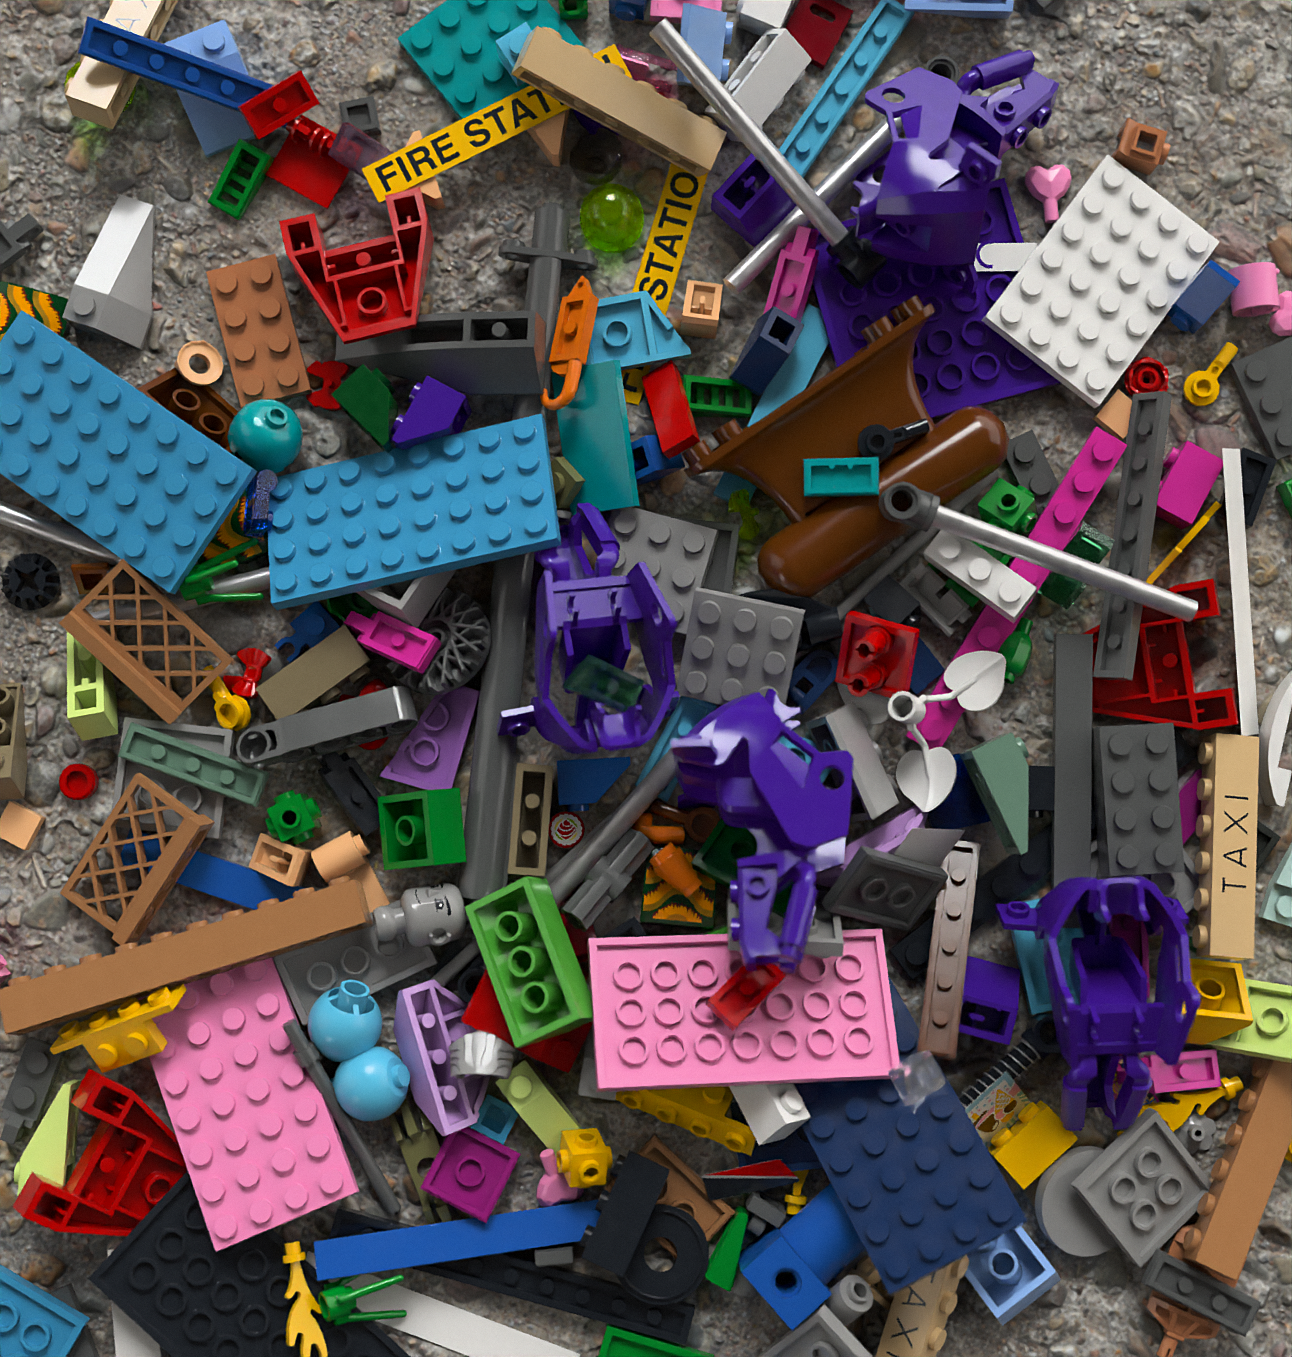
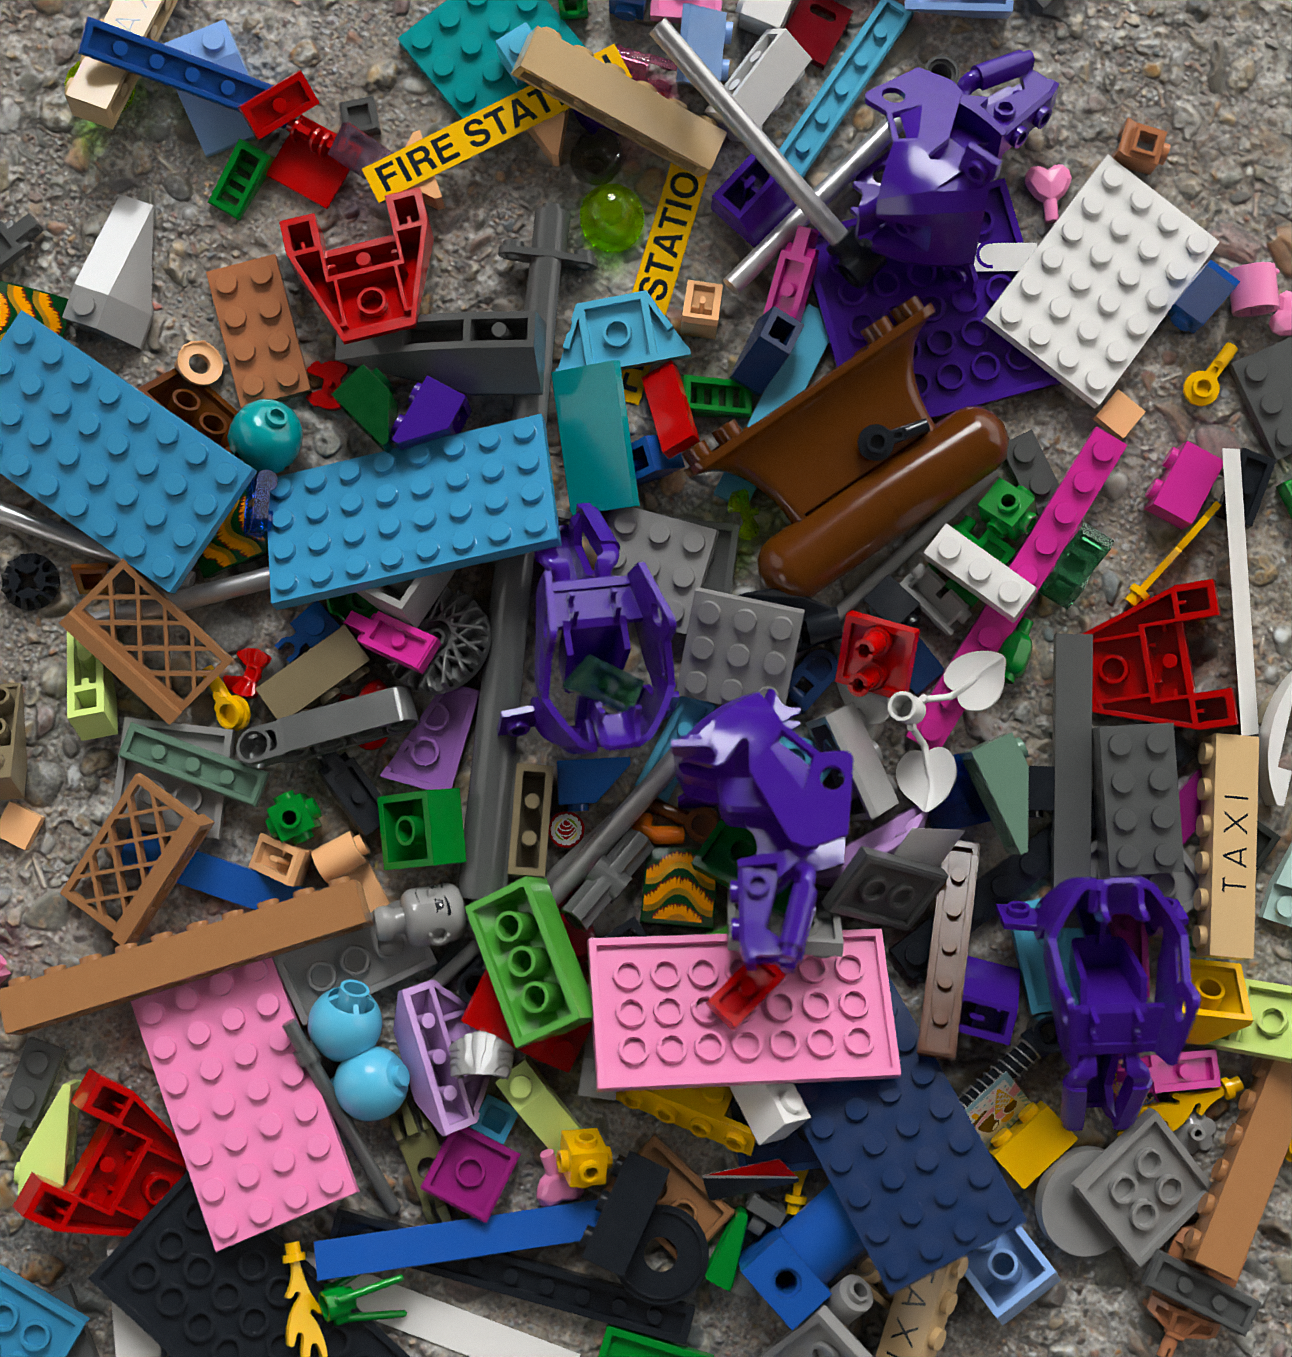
(78, 781): red tile -> none
(123, 1033): yellow bracket -> none
(200, 578): green plant -> none
(554, 1255): dark grey tile -> none
(566, 482): olive plate -> none
(571, 341): orange plate -> none
(675, 869): orange cone -> none
(841, 477): teal plate -> none
(917, 1077): clear slope -> none
(925, 512): flat silver piece -> none
(1133, 532): dark grey plate -> none
(1146, 368): red plate -> none

